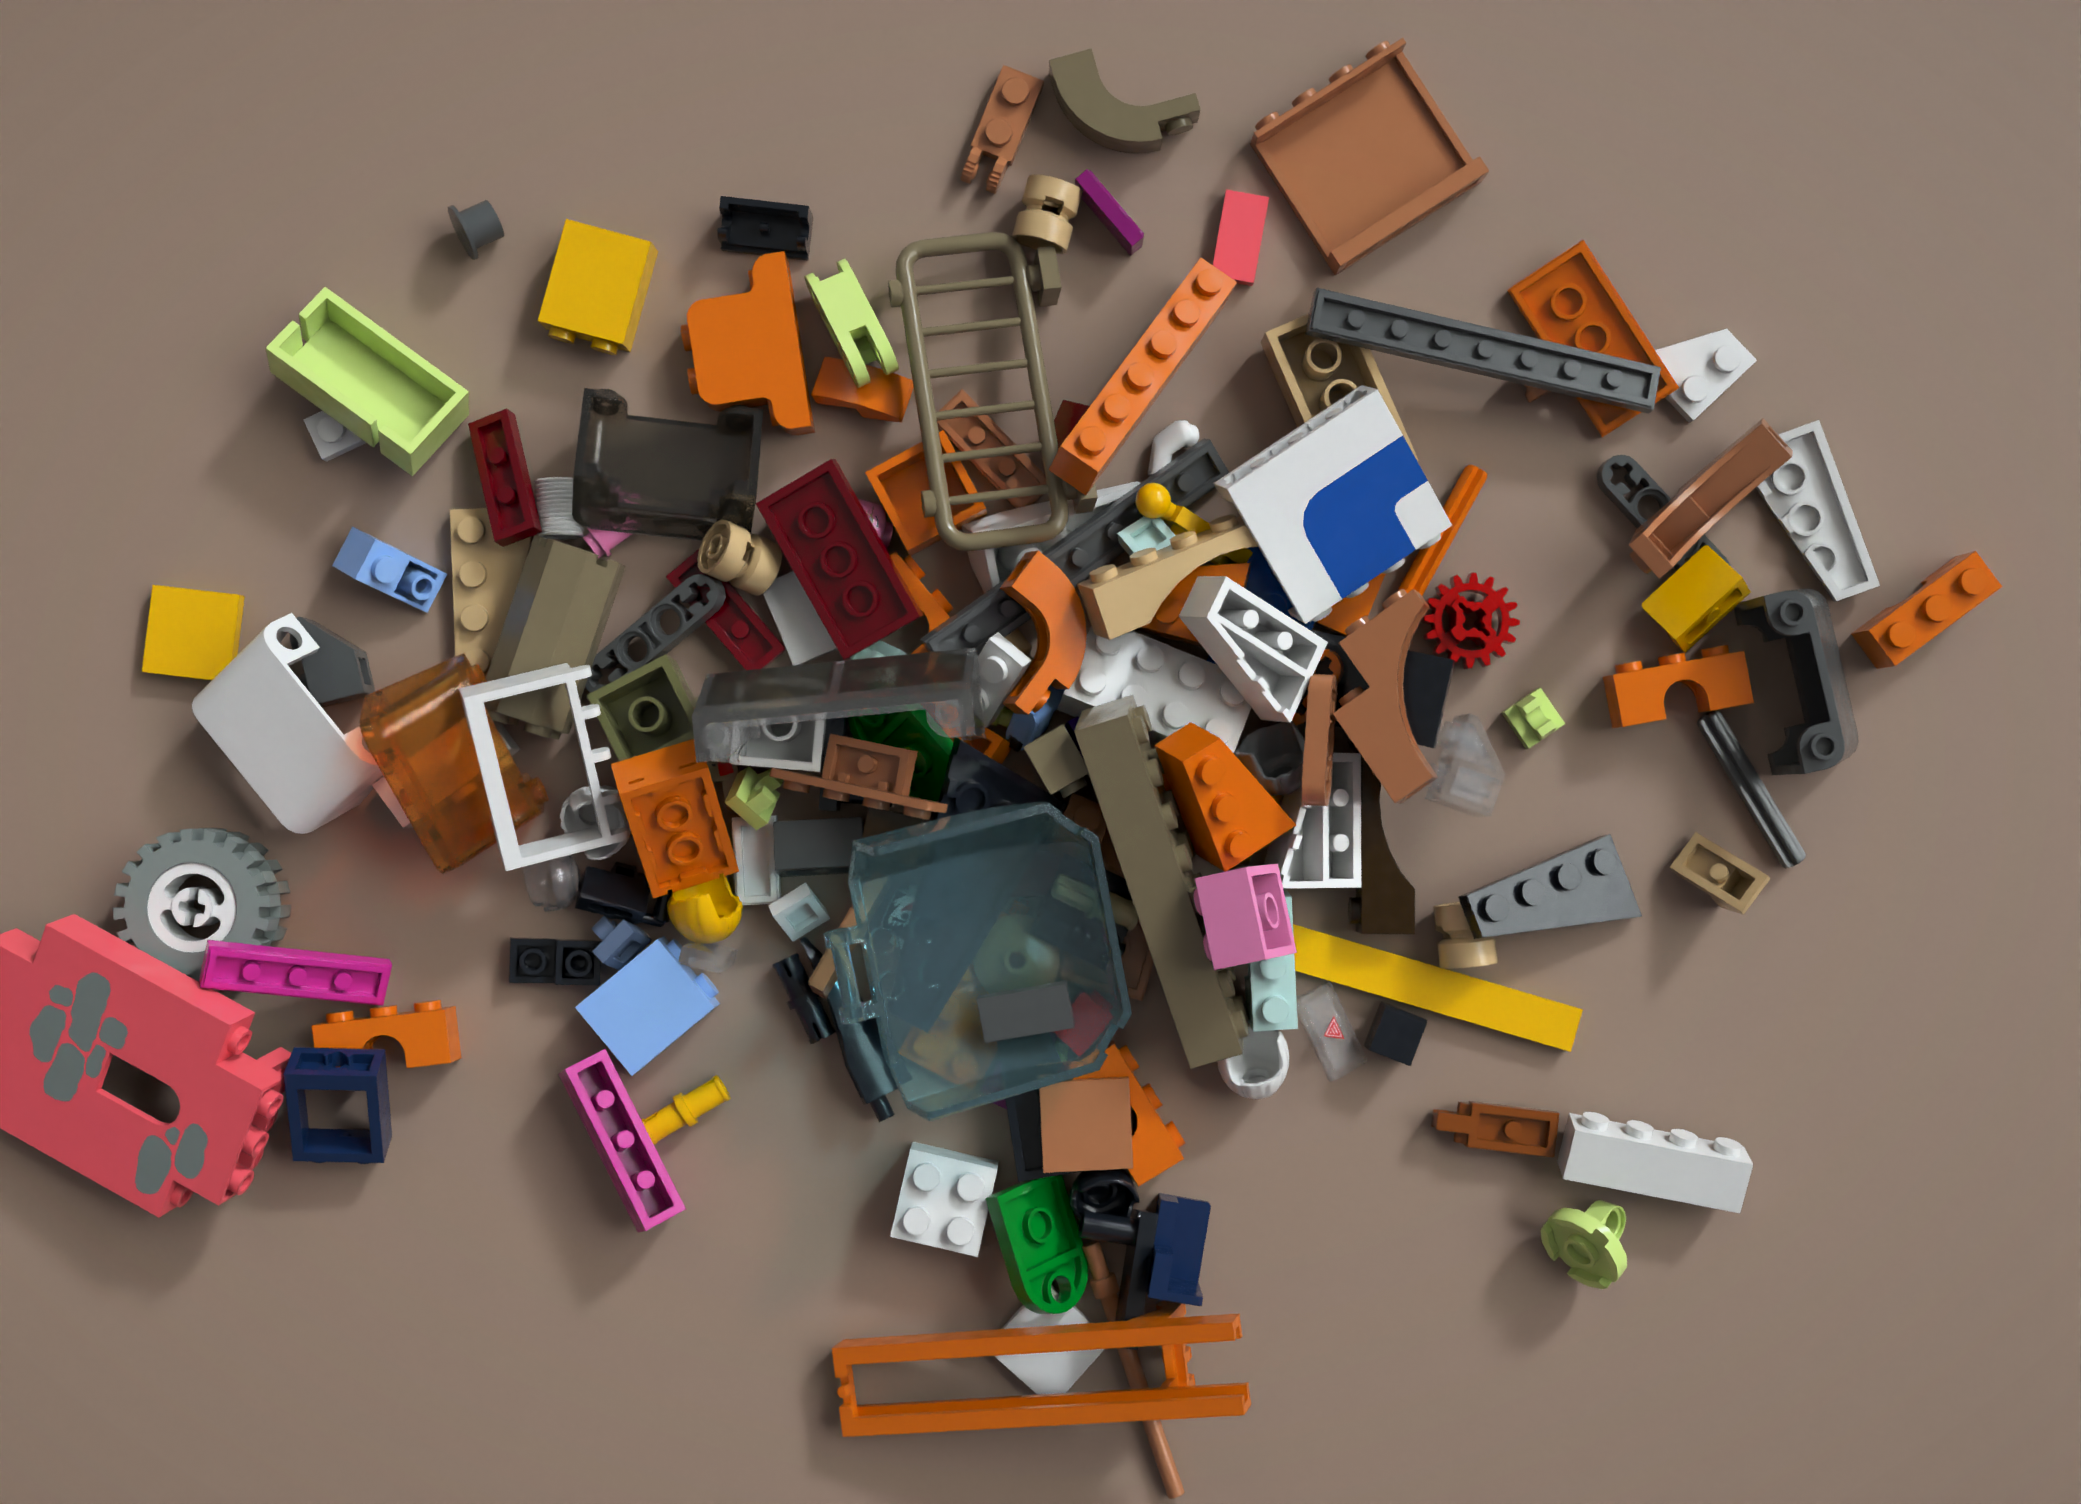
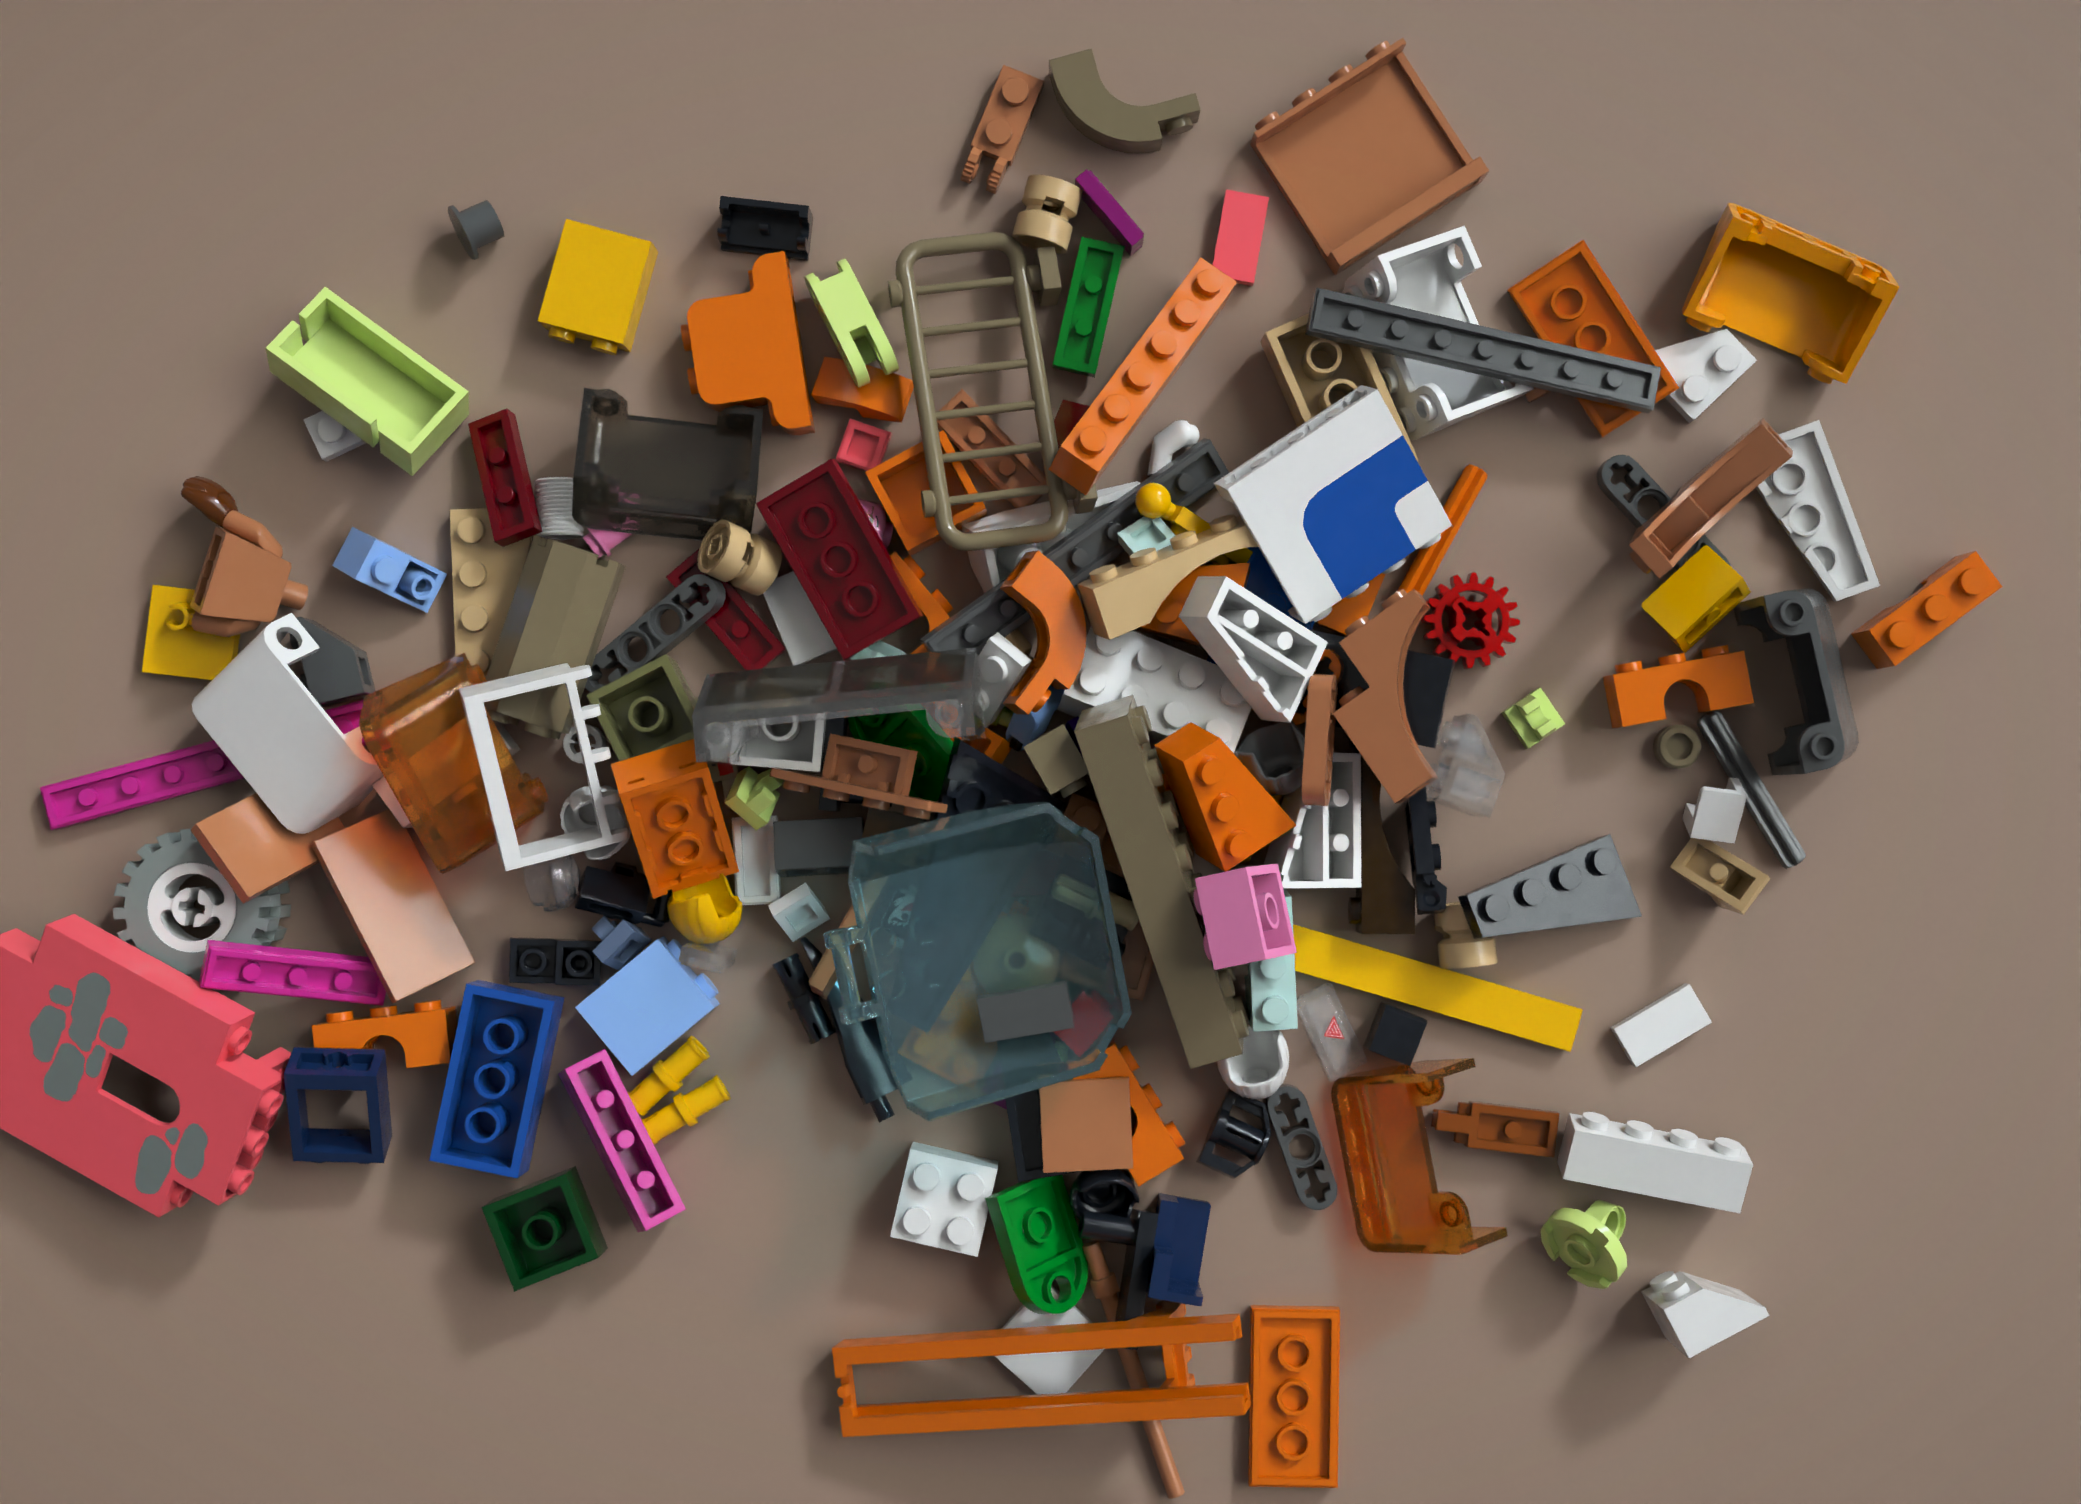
(155, 779): none -> dark pink tile
(242, 569): none -> nougat torso
(255, 848): none -> nougat tile
(393, 904): none -> nougat tile
(496, 1078): none -> blue brick
(544, 1228): none -> dark green brick
(569, 741): none -> white bush
(668, 1075): none -> yellow pin
(863, 446): none -> coral tile
(1088, 307): none -> green plate
(1223, 1131): none -> black piece
(1294, 1396): none -> orange tile
(1323, 1173): none -> dark grey beam
(1392, 1163): none -> clear orange windscreen
(1424, 855): none -> black hinge
(1429, 281): none -> white windscreen
(1661, 1025): none -> white tile
(1677, 746): none -> dark tan tile
(1699, 1311): none -> white slope
(1716, 812): none -> white panel
(1790, 292): none -> light orange windscreen

